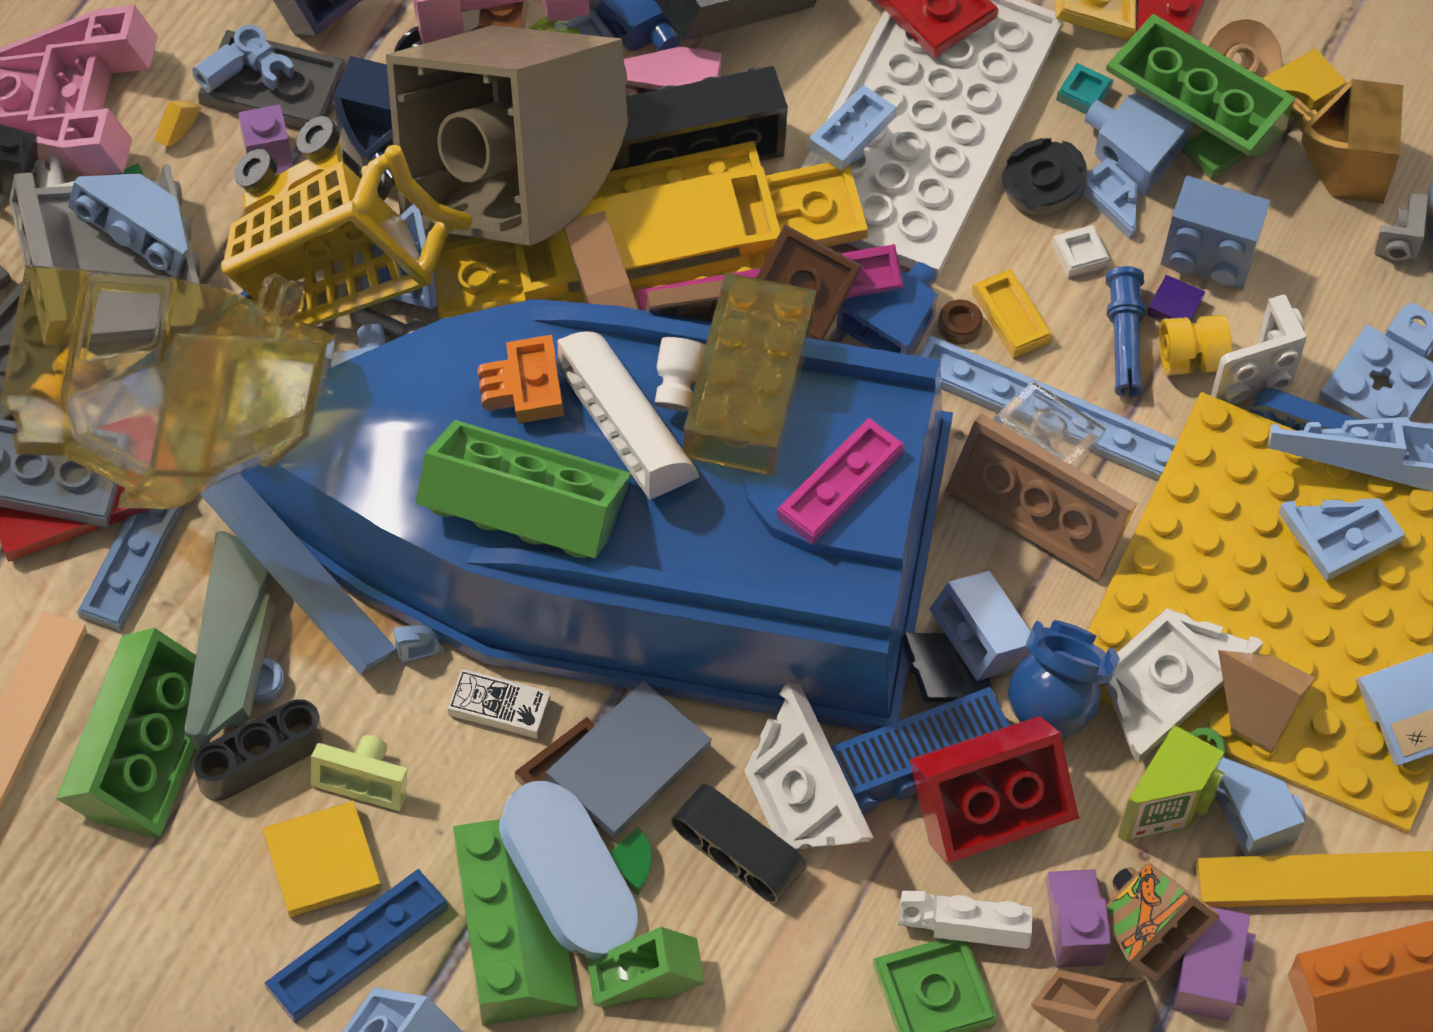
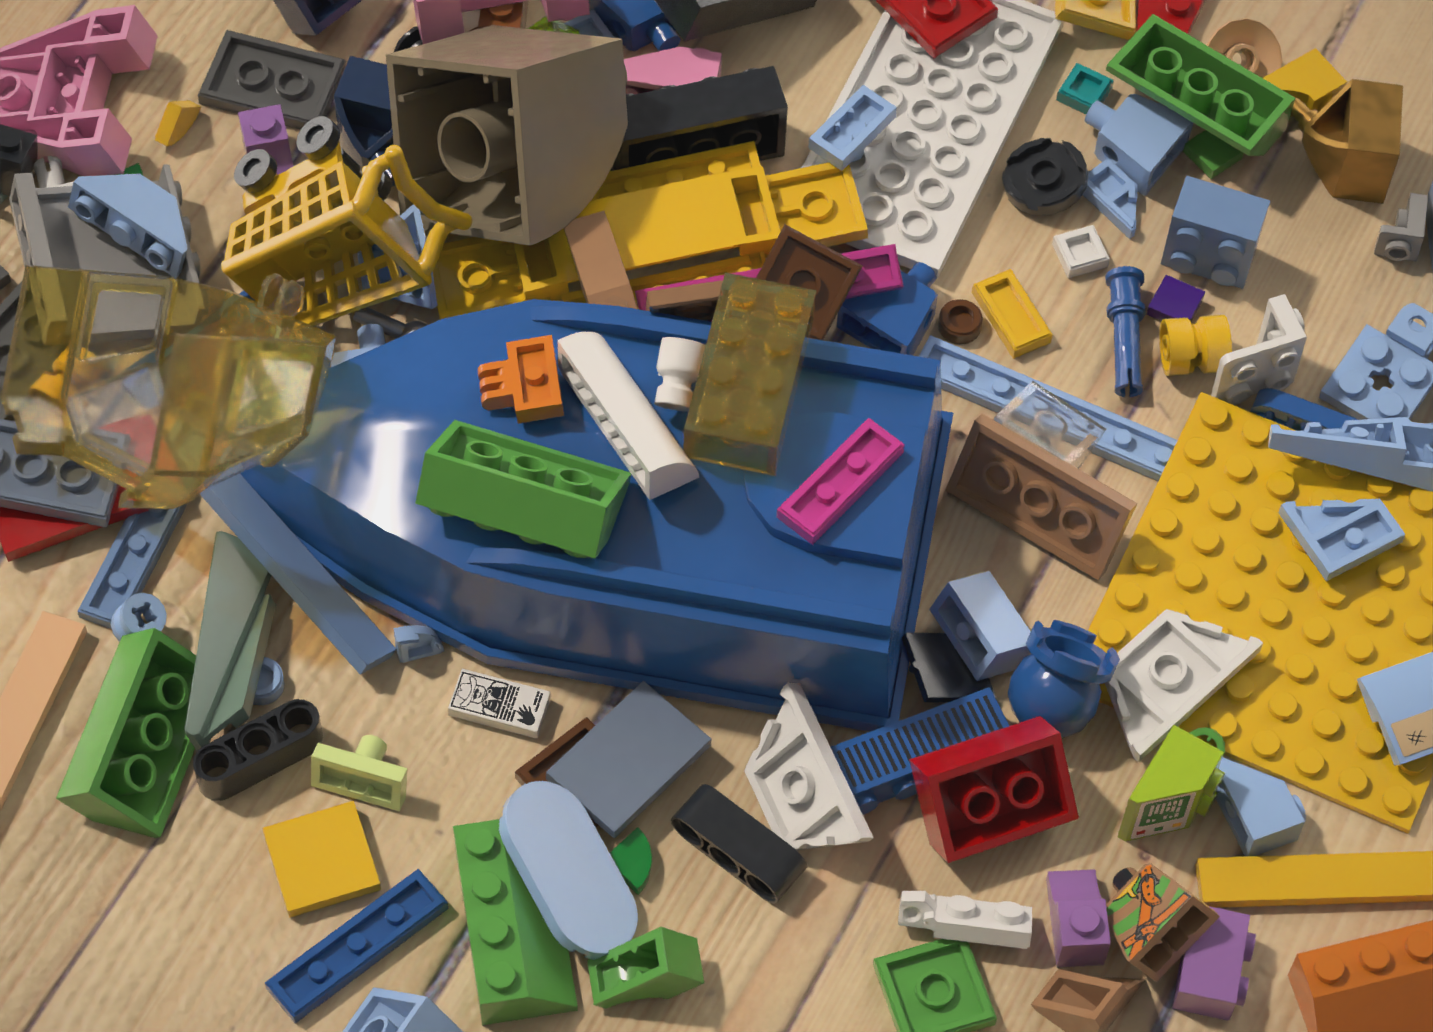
(128, 616): none -> light blue wheel
(248, 49): light blue bar -> none
(1261, 695): medium nougat slope -> none

